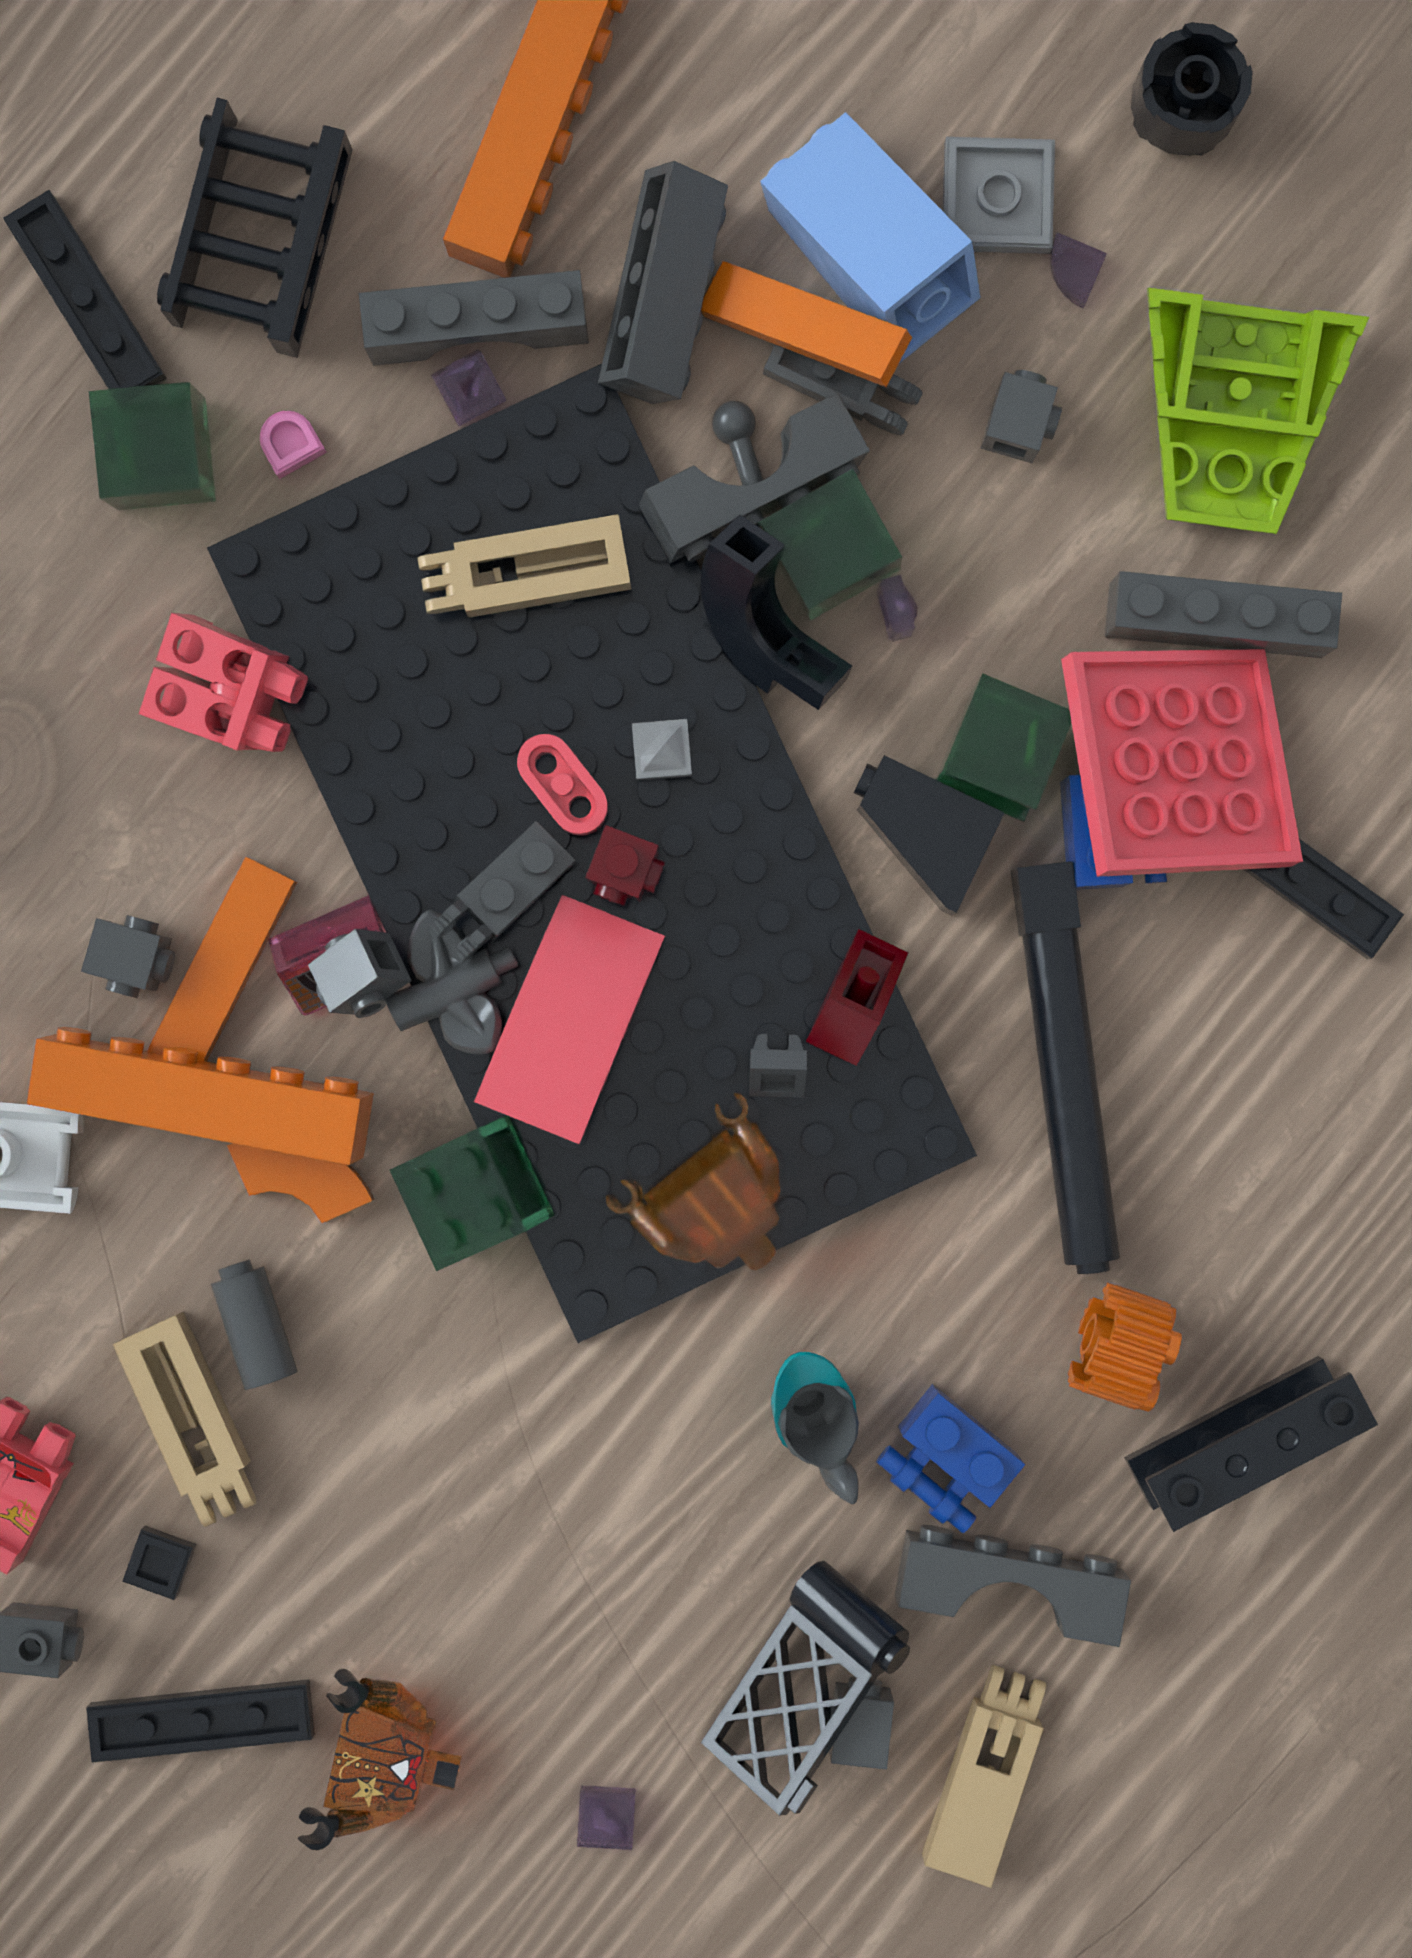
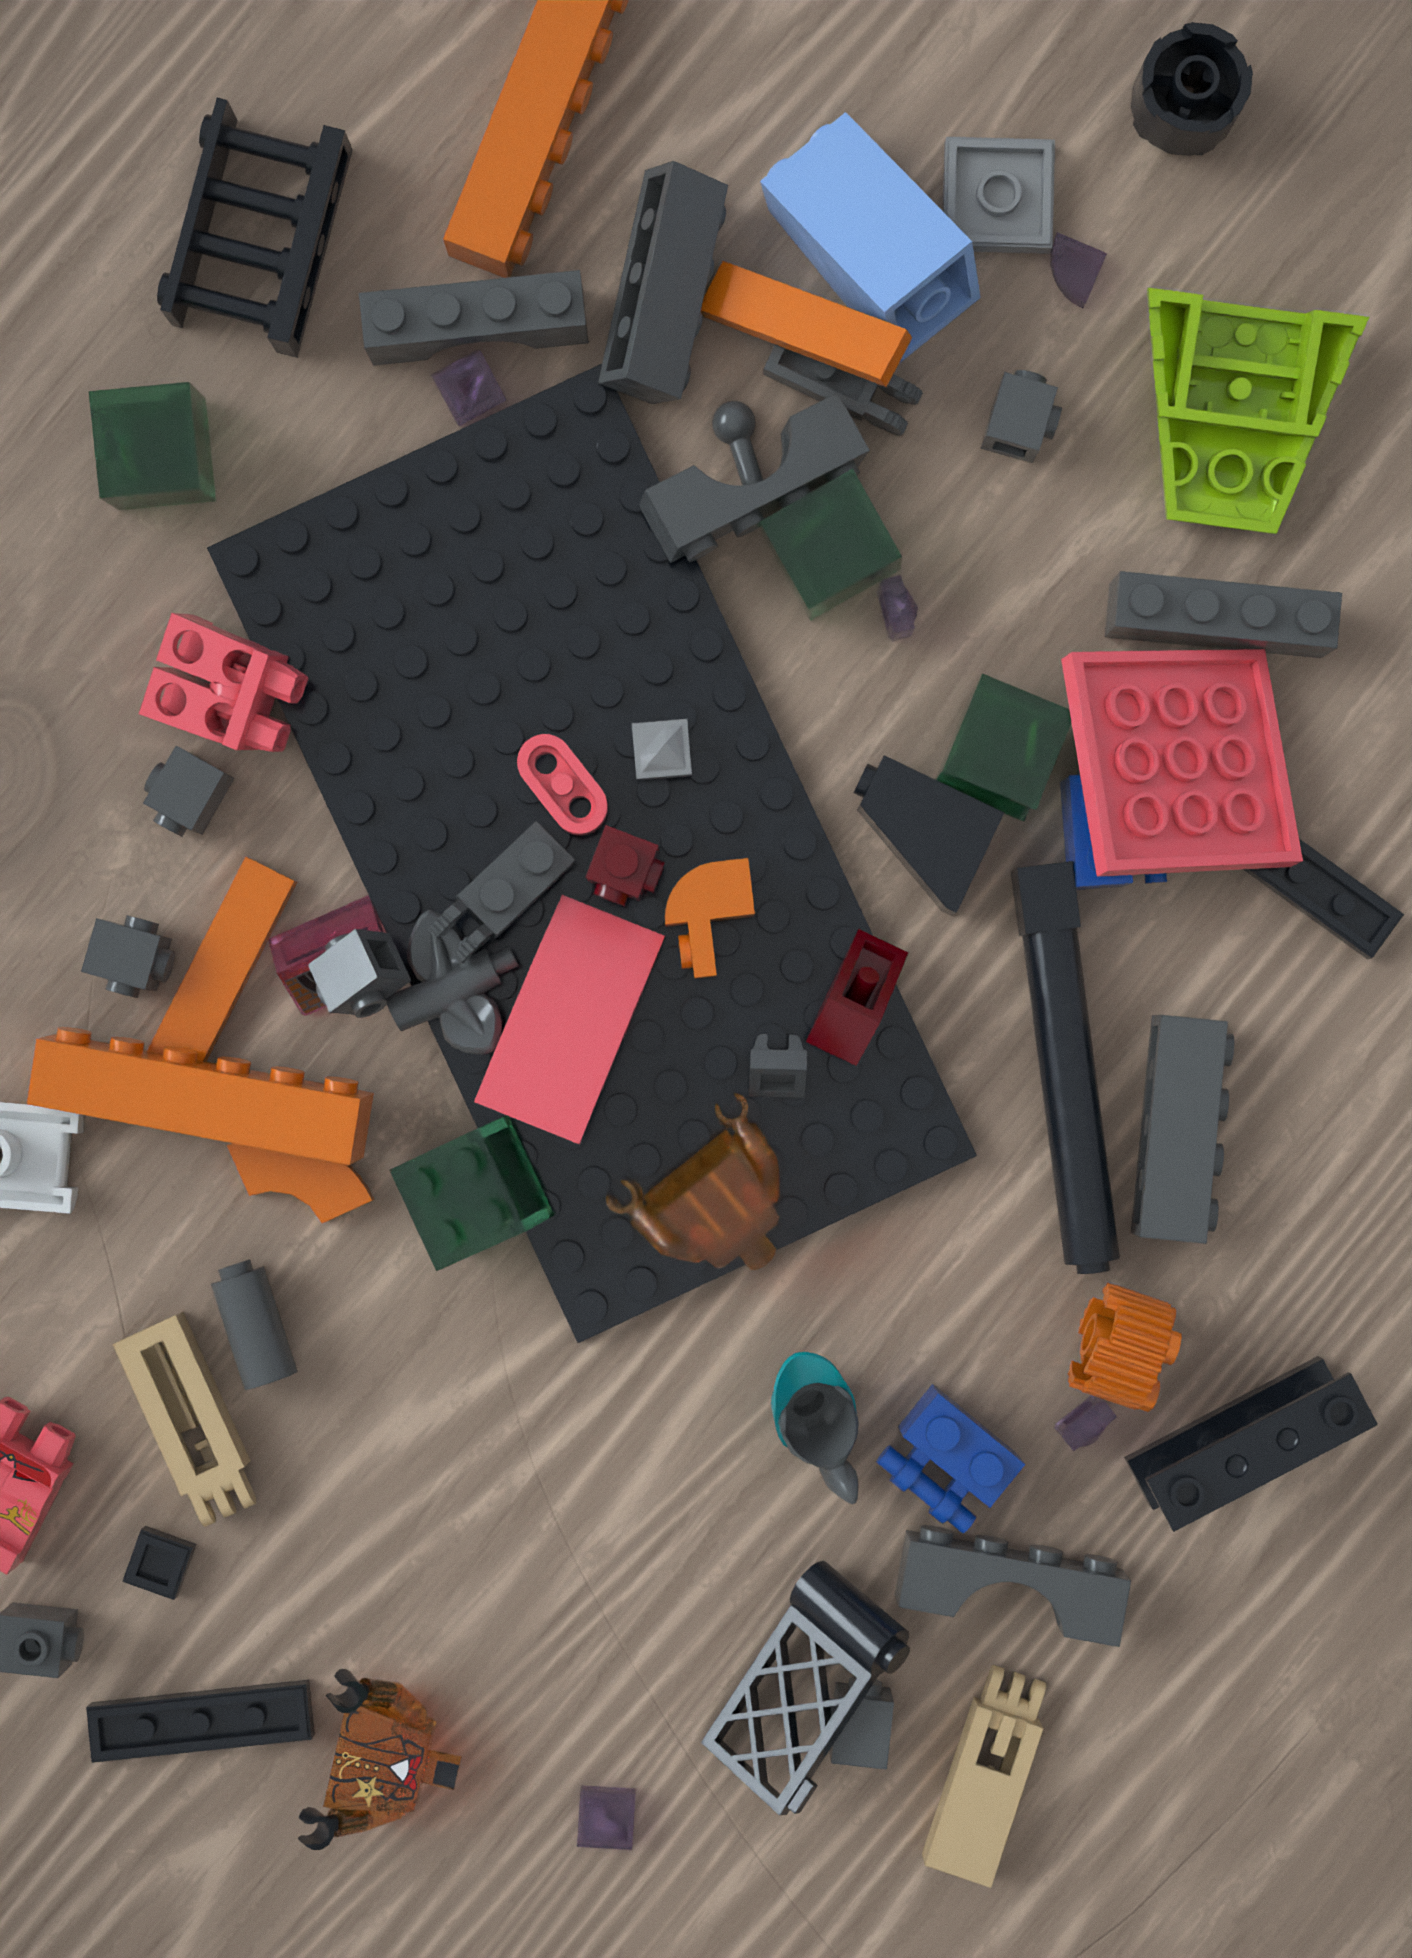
(83, 294): black tile -> none
(185, 792): none -> dark grey brick
(289, 442): bright pink tile -> none
(550, 567): tan hinge -> none
(707, 895): none -> orange brick
(751, 623): black arch -> none
(1085, 1422): none -> clear purple tile
(1181, 1128): none -> dark grey brick

